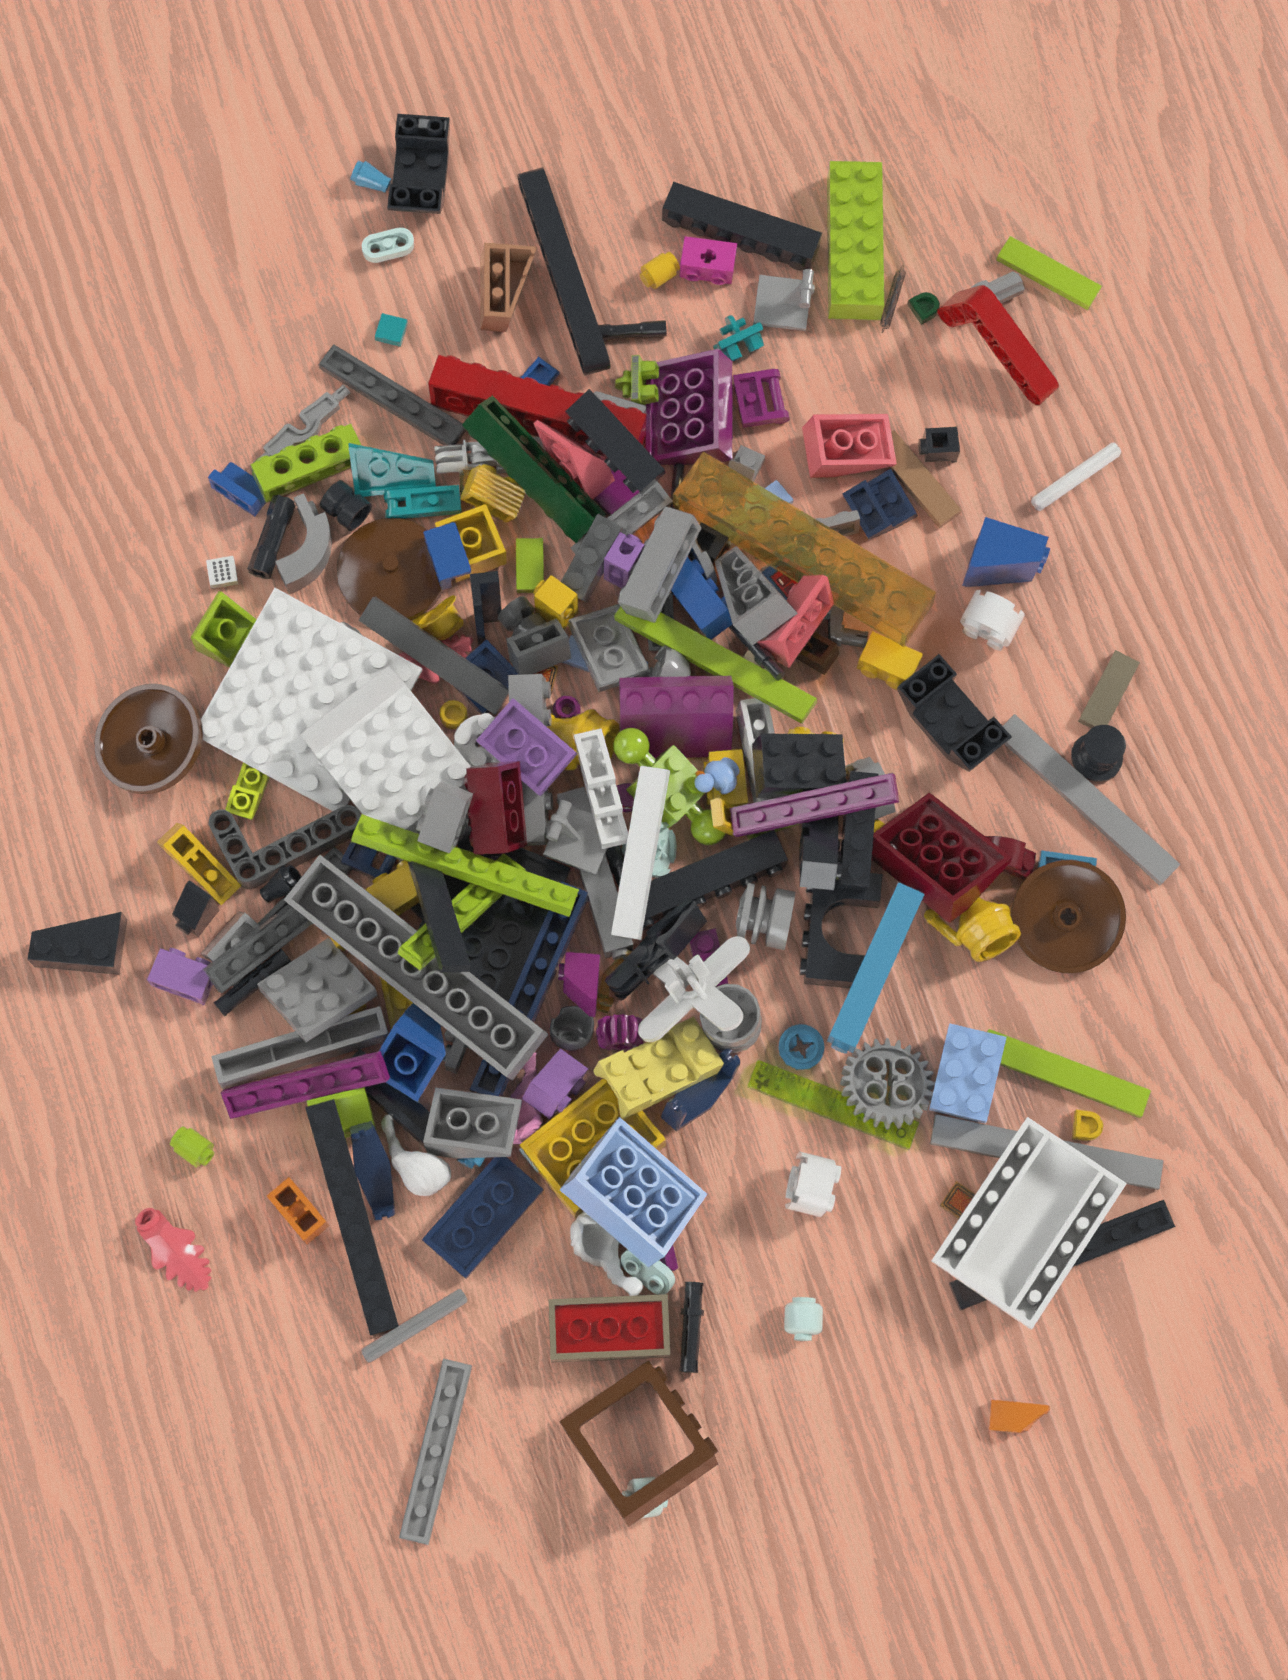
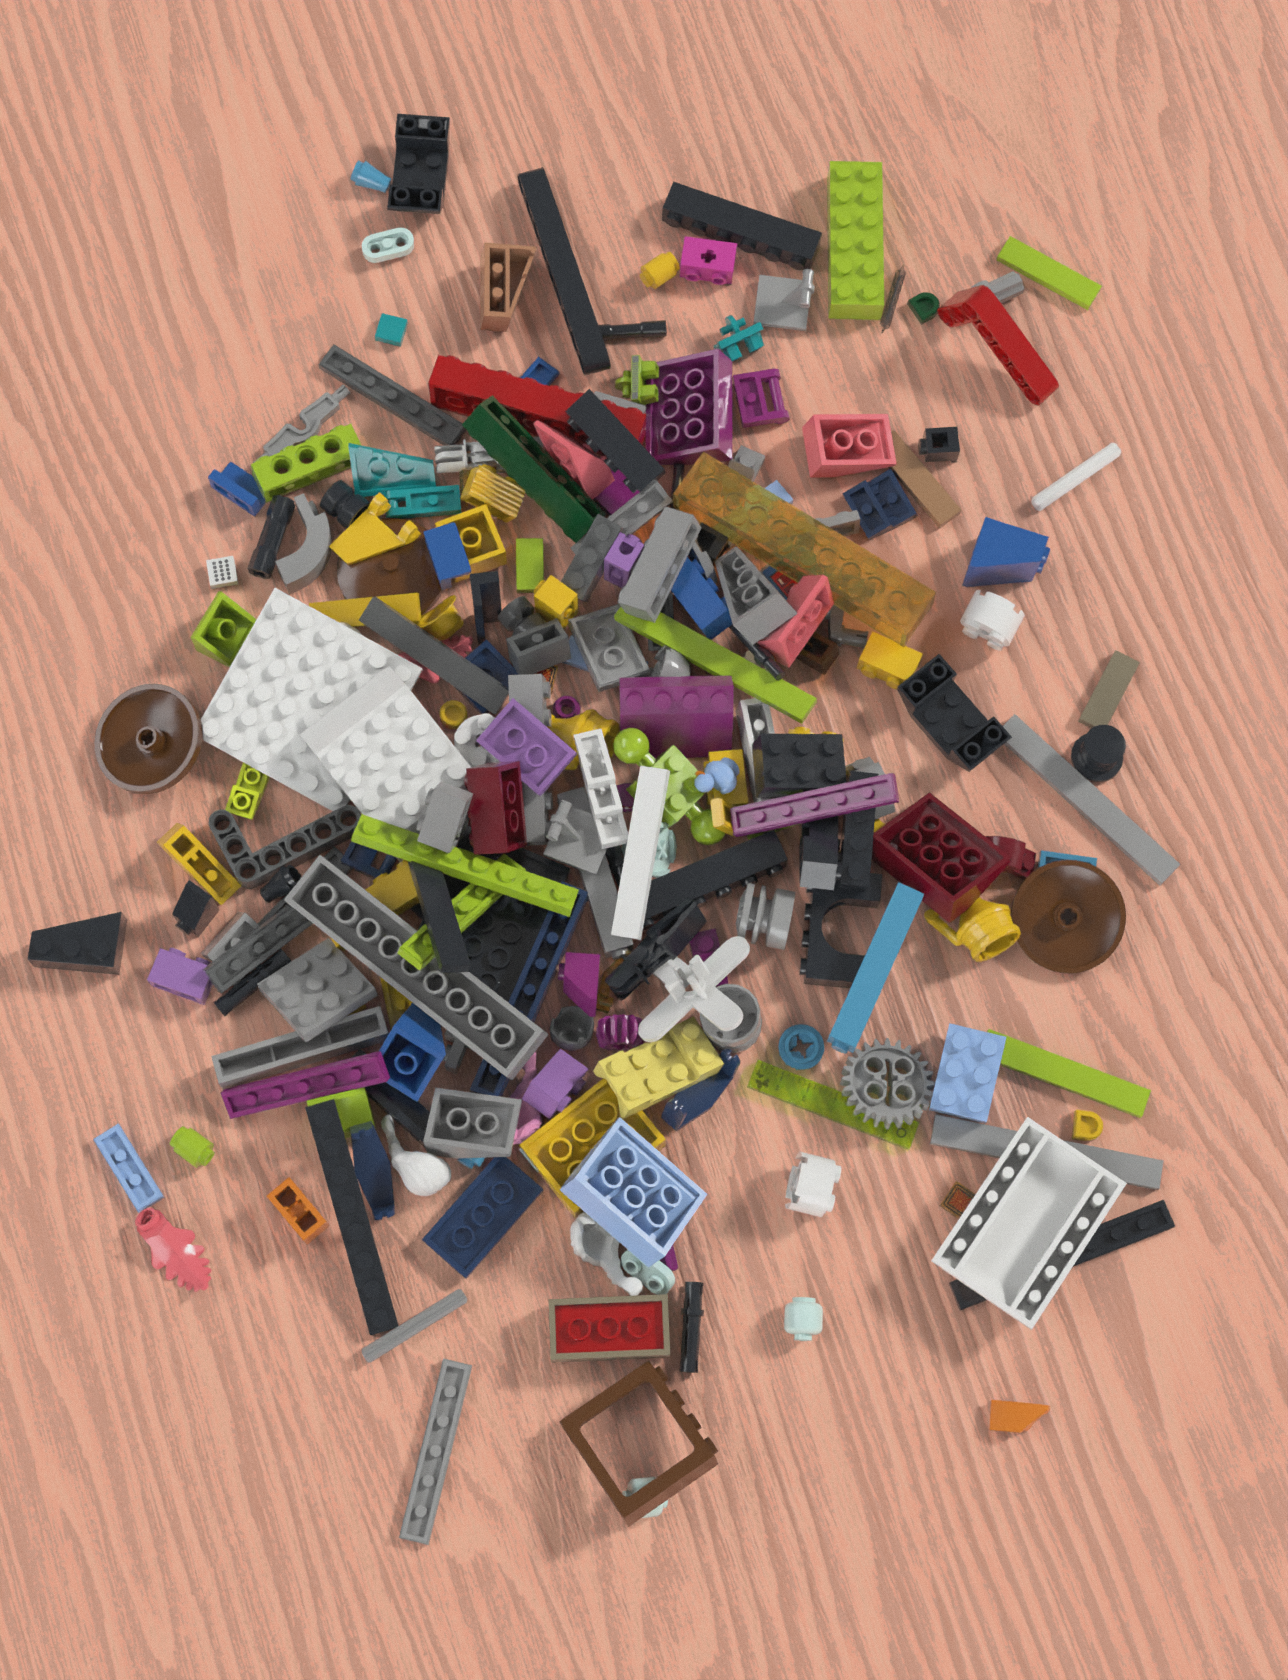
(128, 1168): none -> light blue tile
(352, 609): none -> yellow tile
(370, 536): none -> yellow flag

